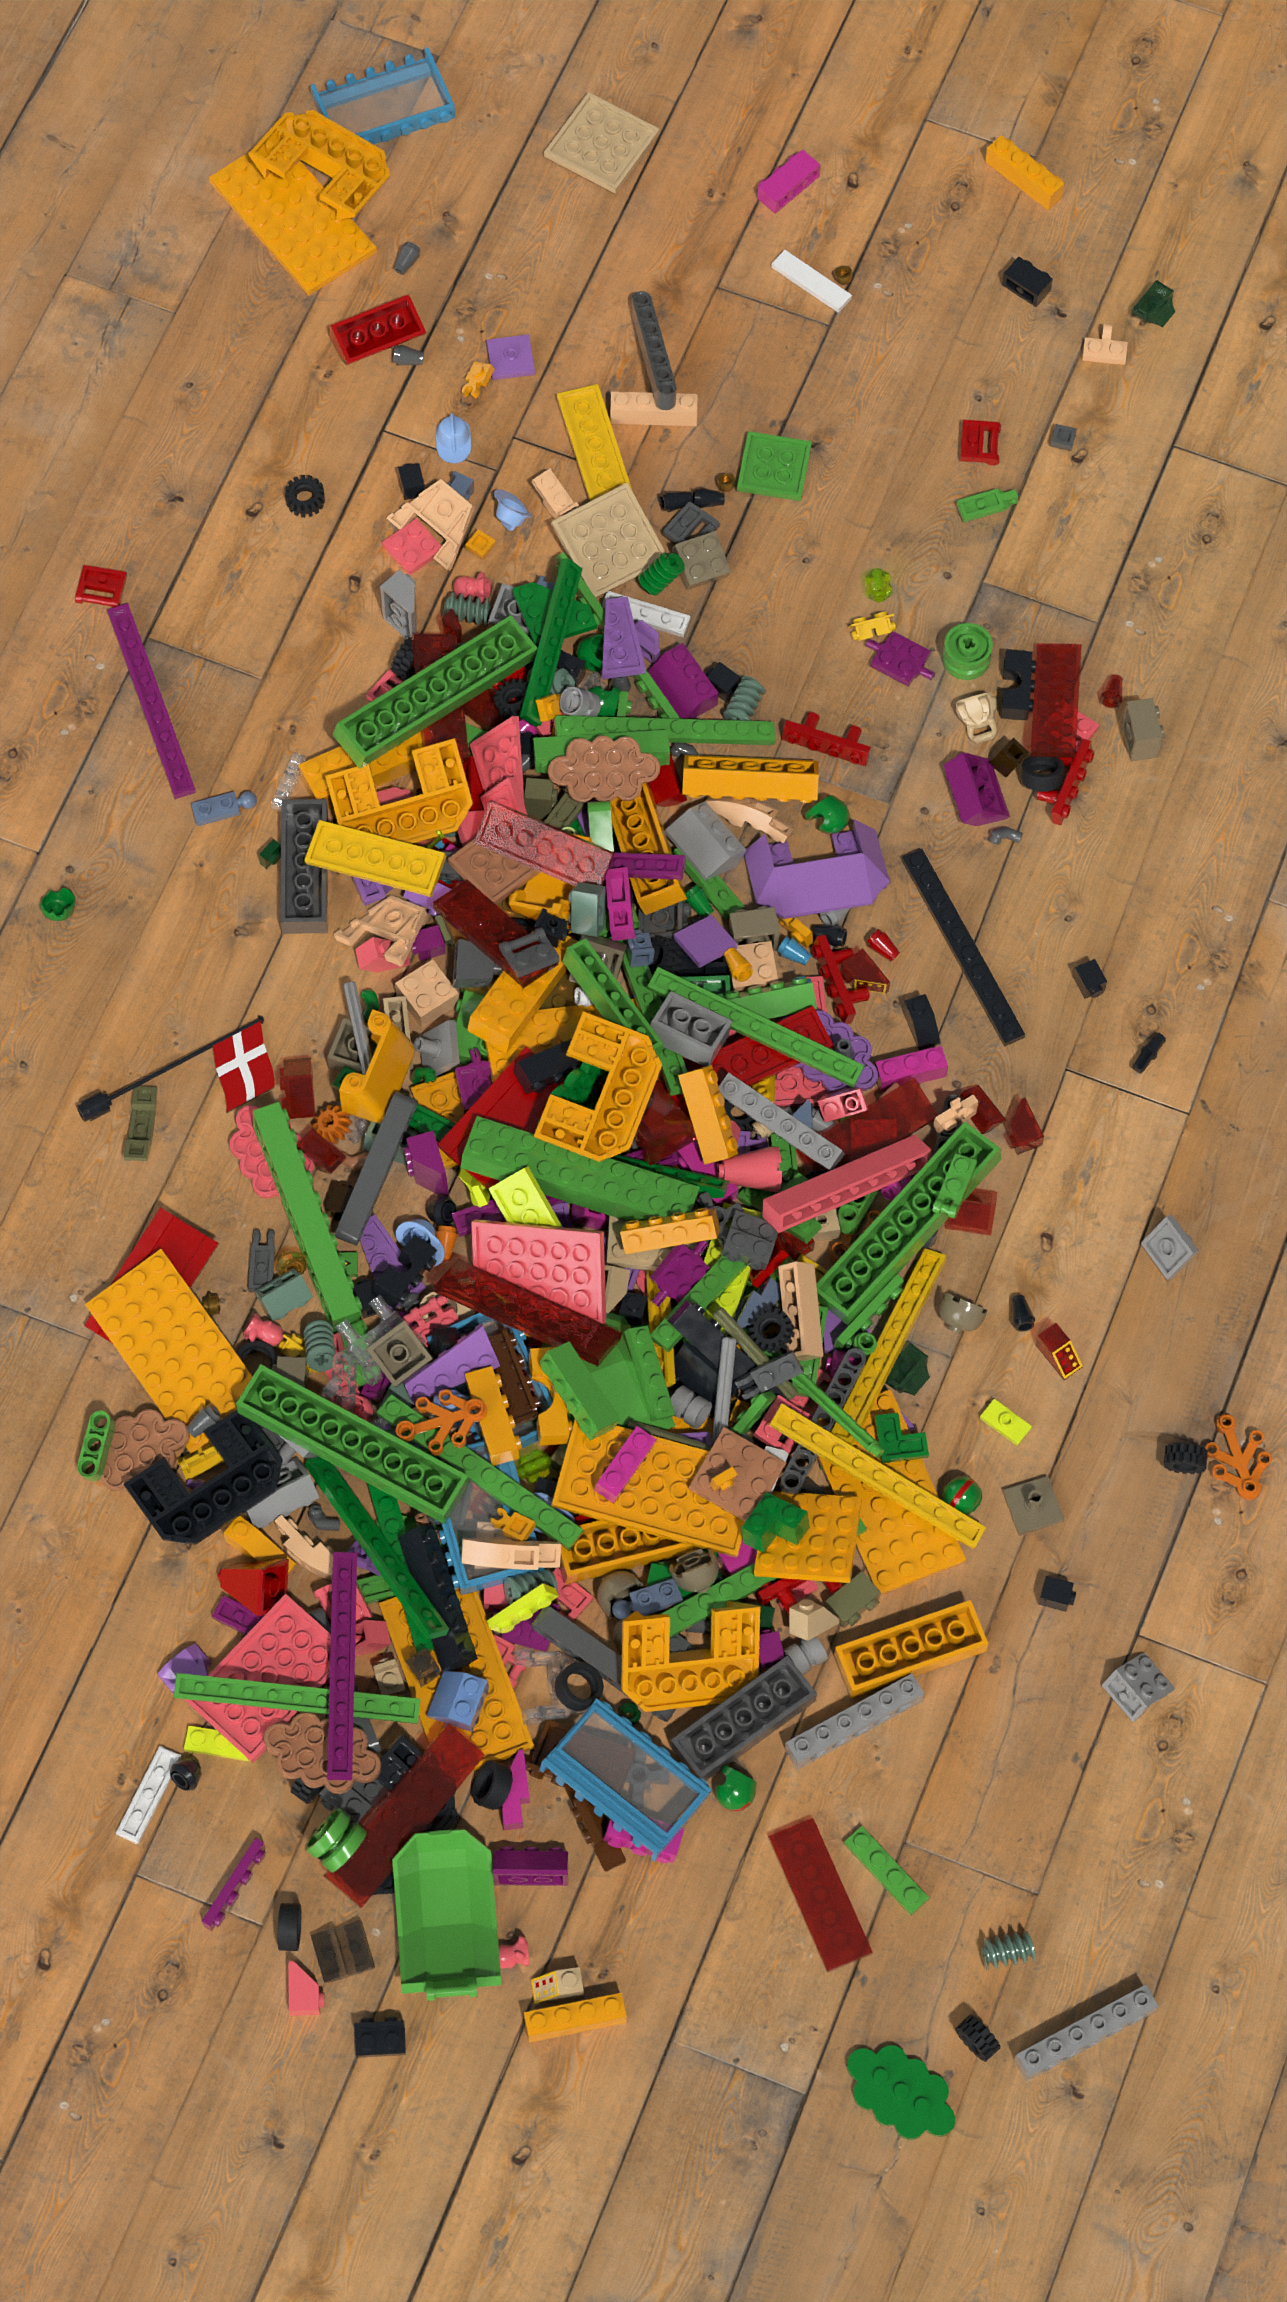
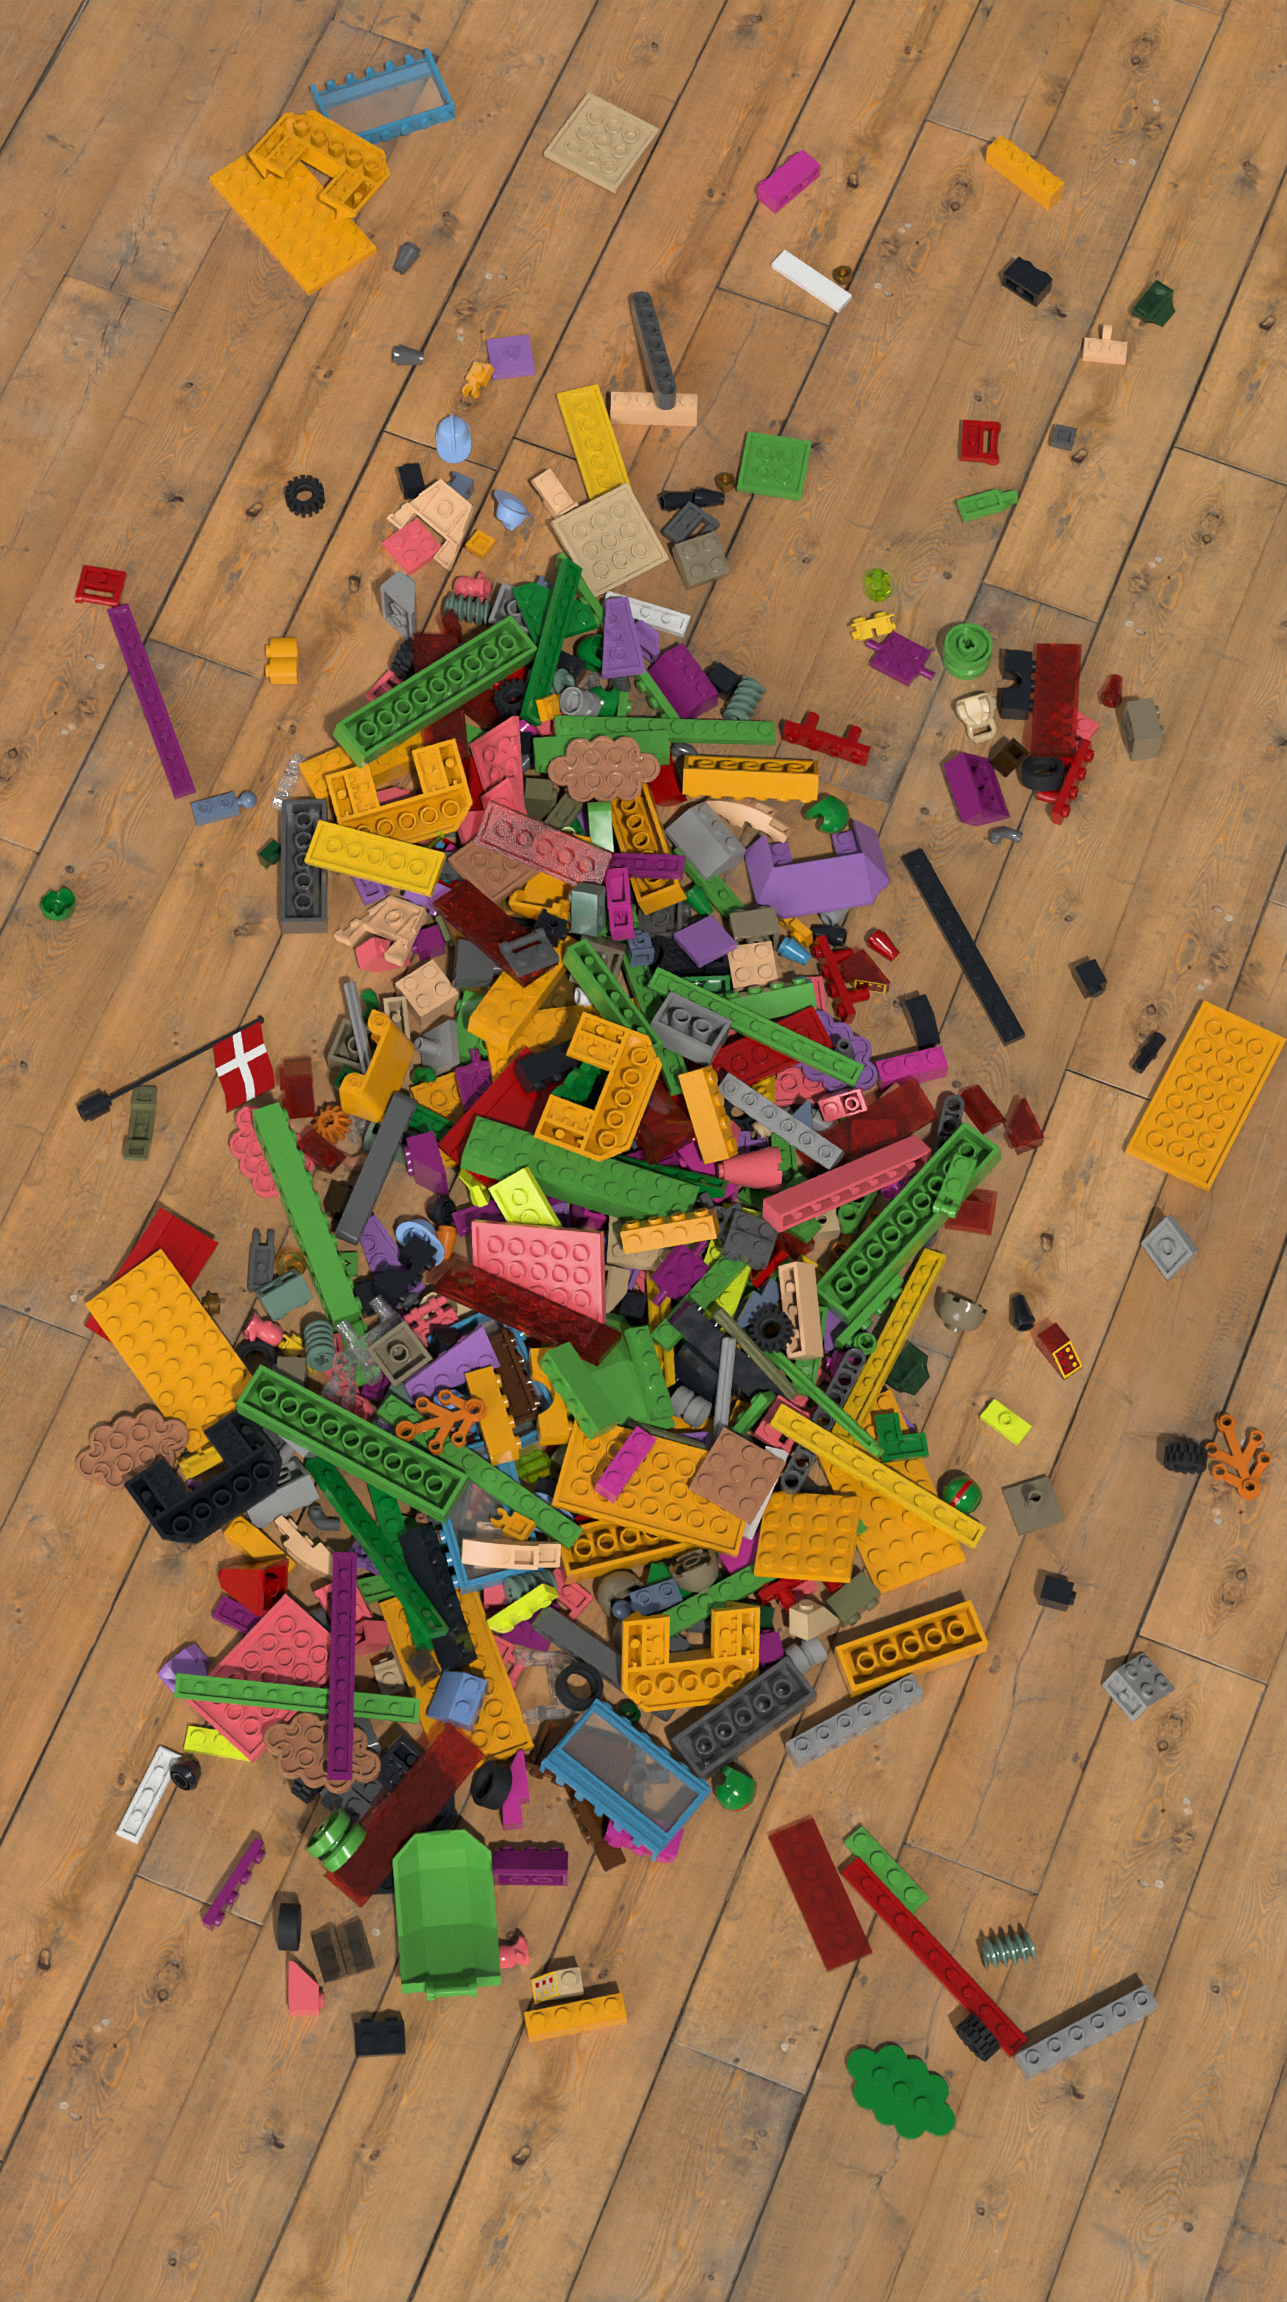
(100, 1456): bright green beam -> none
(203, 1420): dark grey cone -> none
(283, 660): none -> light orange brick
(376, 330): red slope -> none
(661, 573): green piece -> none
(724, 1480): light orange plate -> none
(738, 965): light orange cone -> none
(771, 1374): dark grey hinge -> none
(774, 1518): green brick -> none
(933, 1955): none -> red plate
(957, 1112): light nougat plate -> none
(1205, 1096): none -> light orange plate

